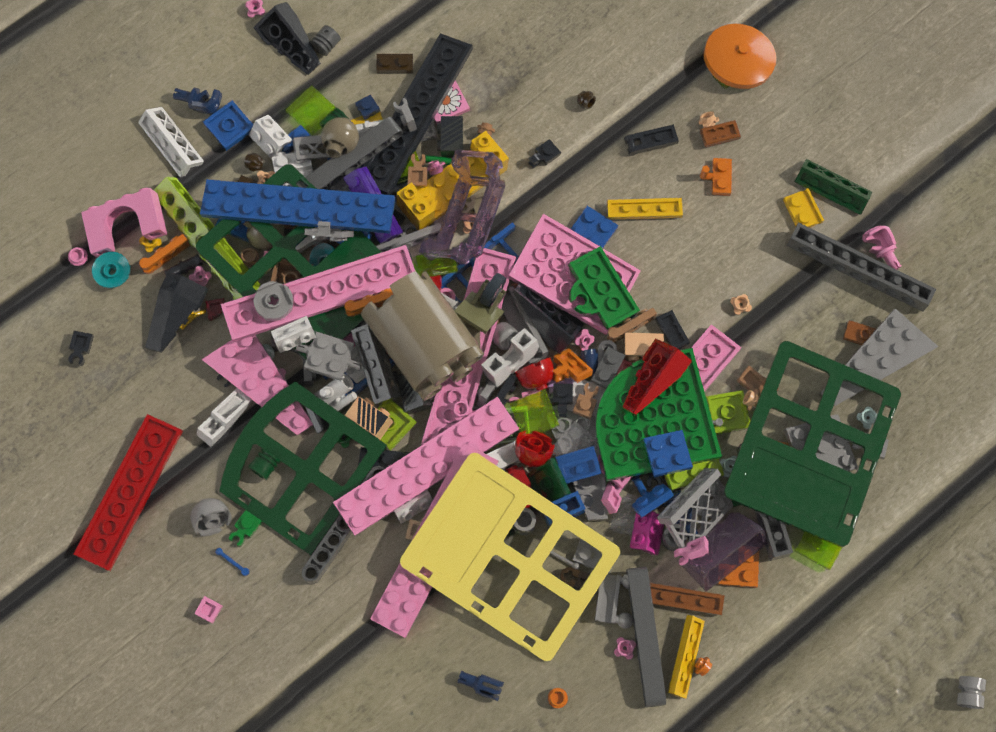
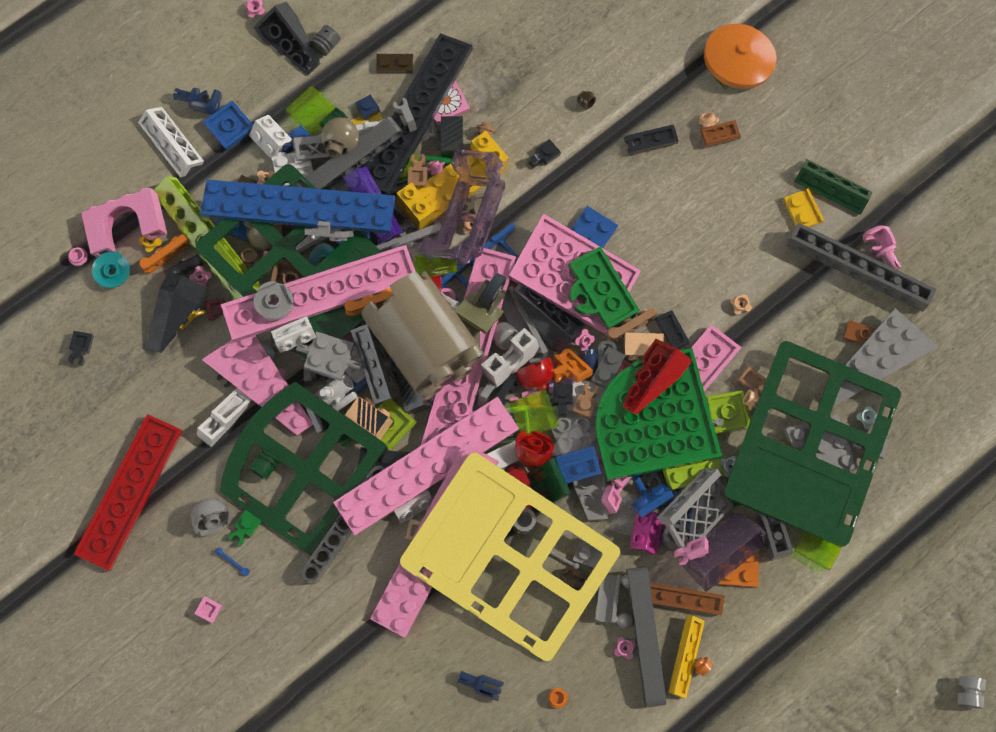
(253, 162): dark brown plate -> none
(571, 504): blue brick -> none
(644, 208): yellow plate -> none
(668, 453): blue plate -> none
(720, 176): orange plate -> none

